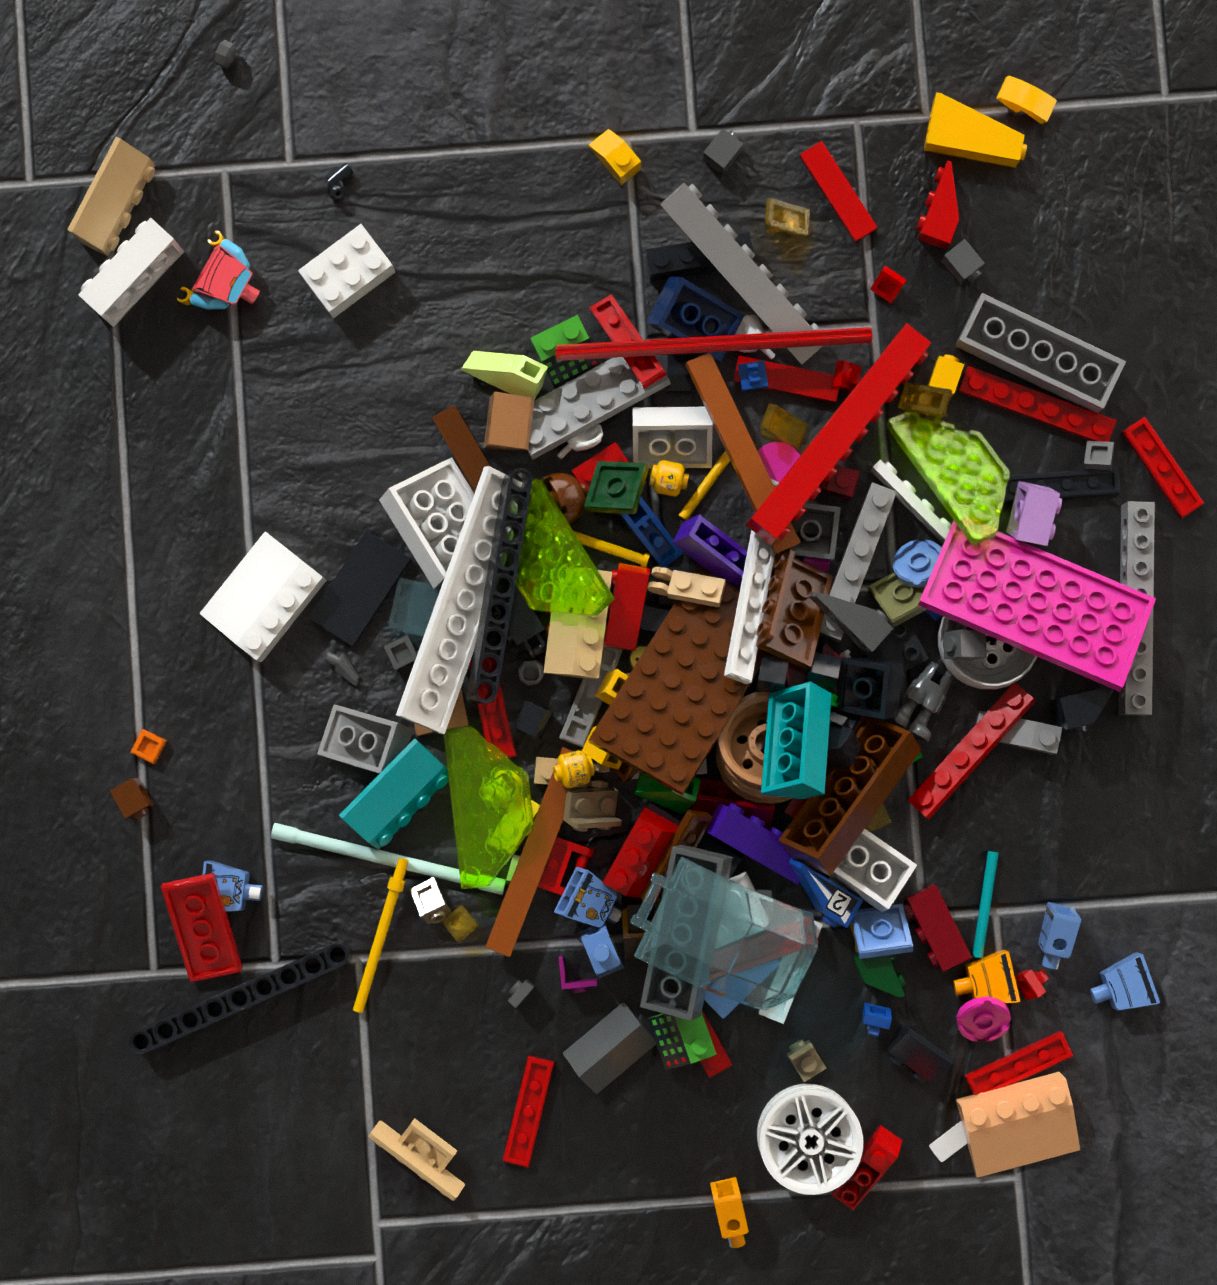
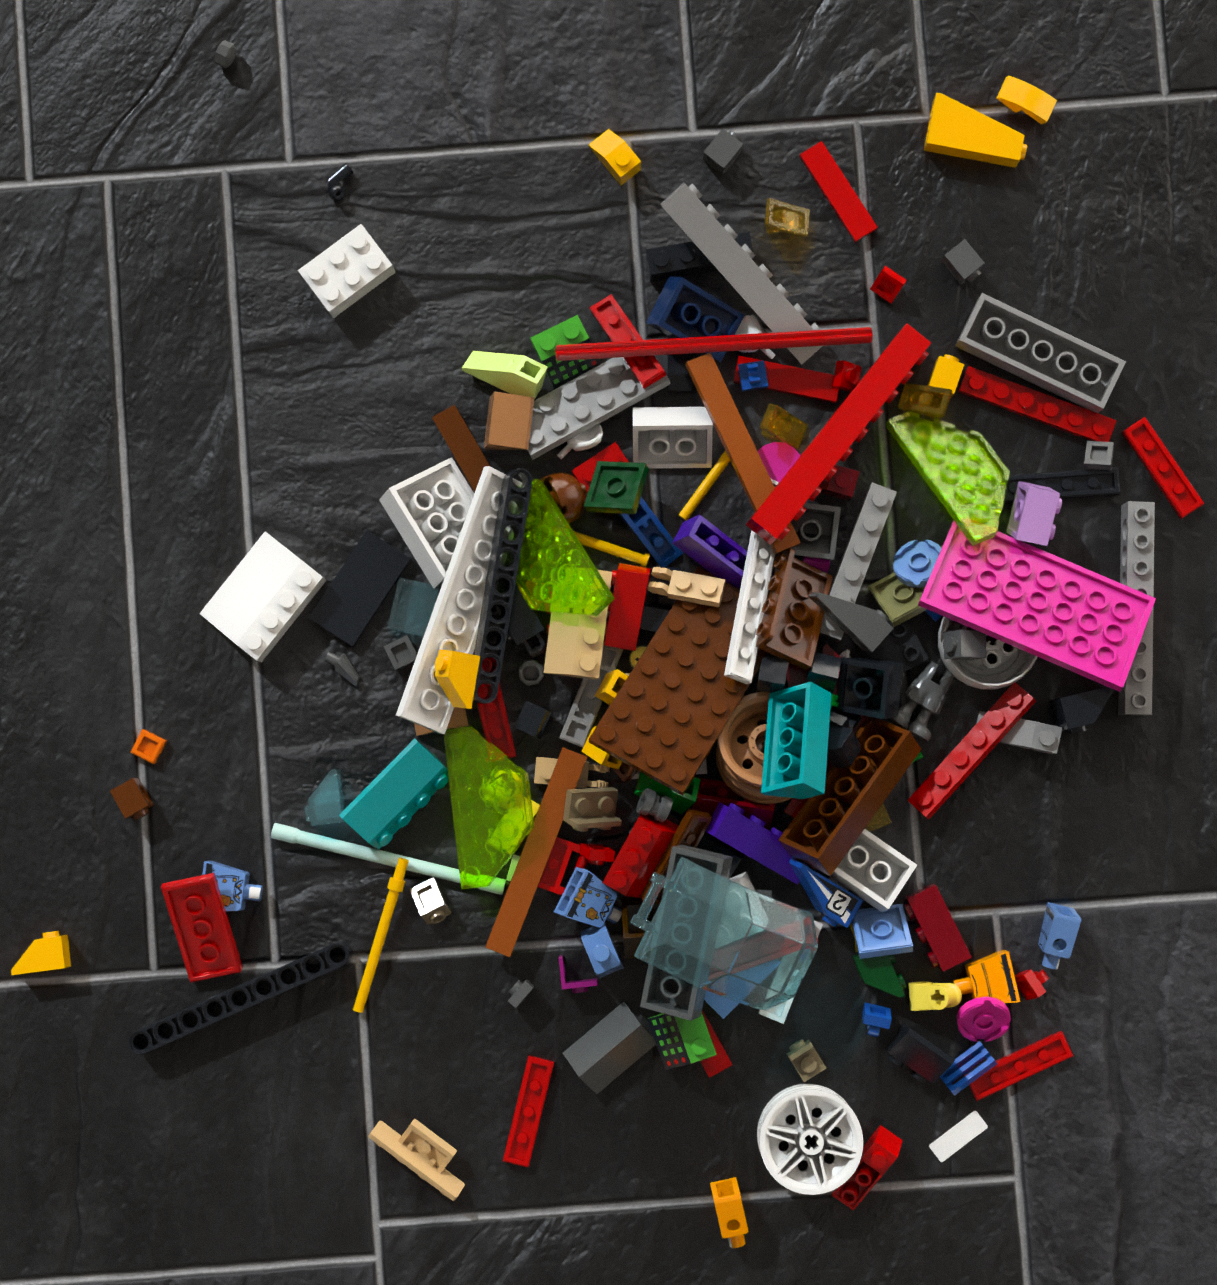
(44, 954): none -> yellow slope
(112, 197): tan slope -> none
(131, 271): white brick -> none
(222, 278): torso -> none
(326, 801): none -> clear light blue slope
(363, 739): light grey slope -> none
(457, 676): none -> yellow slope
(460, 923): clear yellow tile -> none
(573, 769): yellow head -> none
(597, 853): none -> red plate
(654, 805): none -> dark grey wheel
(668, 478): yellow head -> none
(905, 493): white plate -> none
(933, 996): none -> light yellow piece
(943, 215): red slope -> none
(964, 1064): none -> blue tile
(985, 904): teal bar -> none
(1019, 1124): light nougat slope -> none
(1126, 984): medium blue torso -> none

